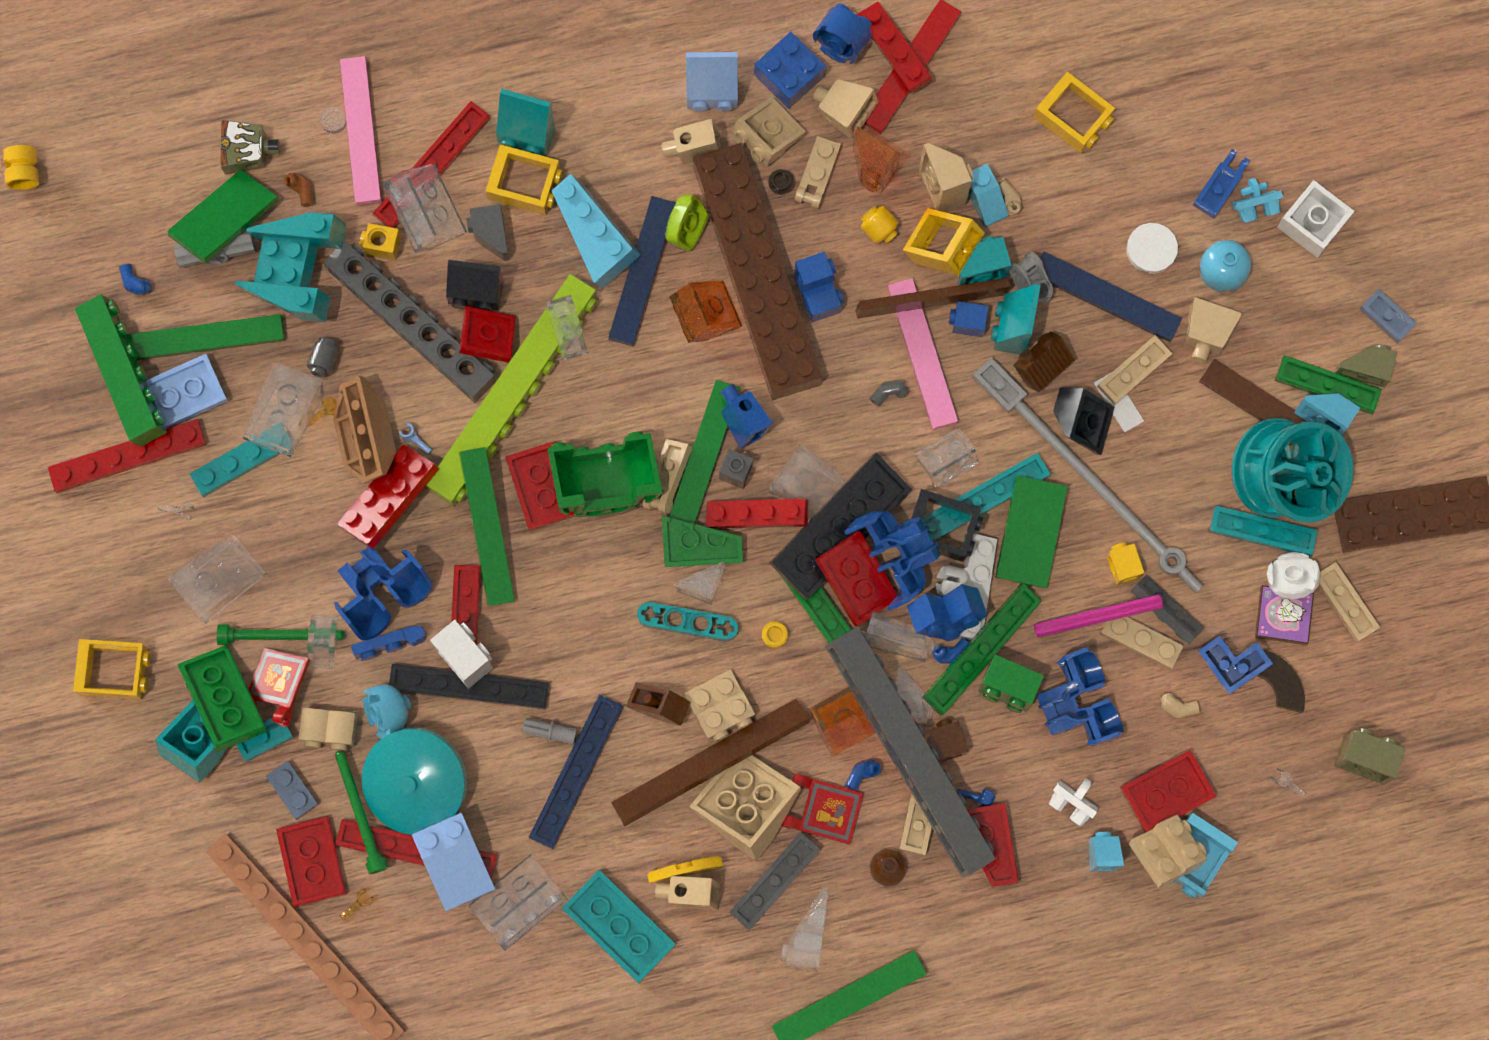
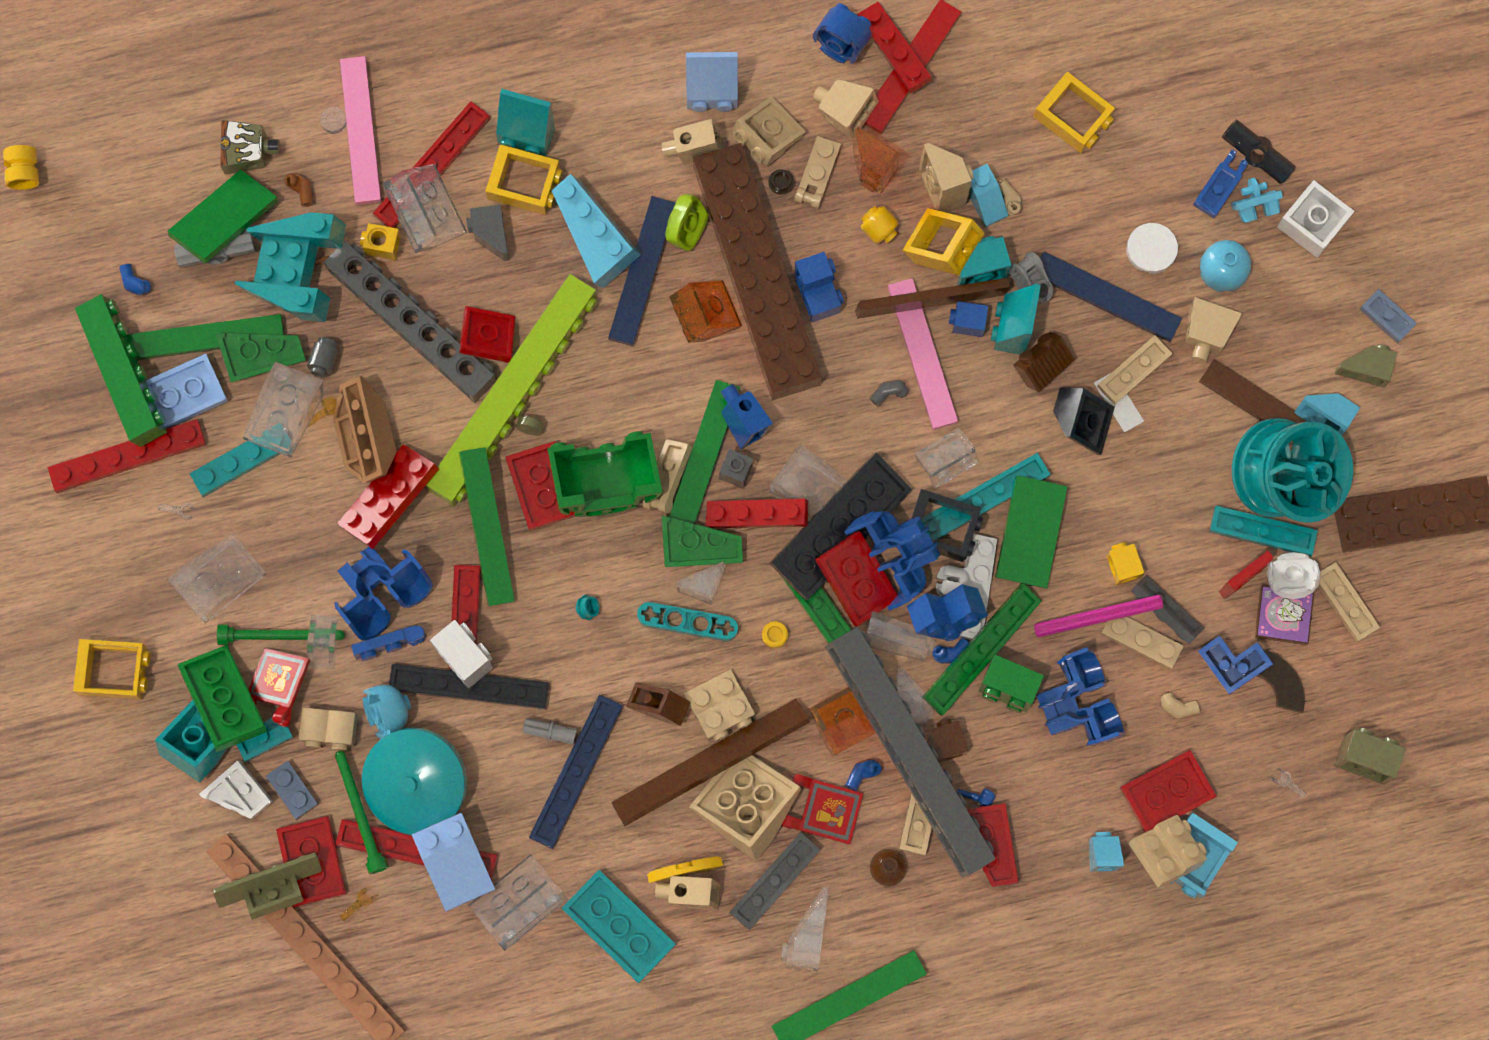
(238, 791): none -> white wing
(256, 353): none -> green wing
(270, 888): none -> olive bracket
(412, 436): light blue hand -> none
(474, 285): black slope -> none
(529, 425): none -> olive tile
(567, 327): clear slope -> none
(587, 607): none -> teal plate
(789, 70): blue brick -> none
(1009, 396): light grey bar -> none
(1064, 794): white hips -> none
(1246, 575): none -> red tile
(1270, 162): none -> black piece
(1321, 381): green tile -> none

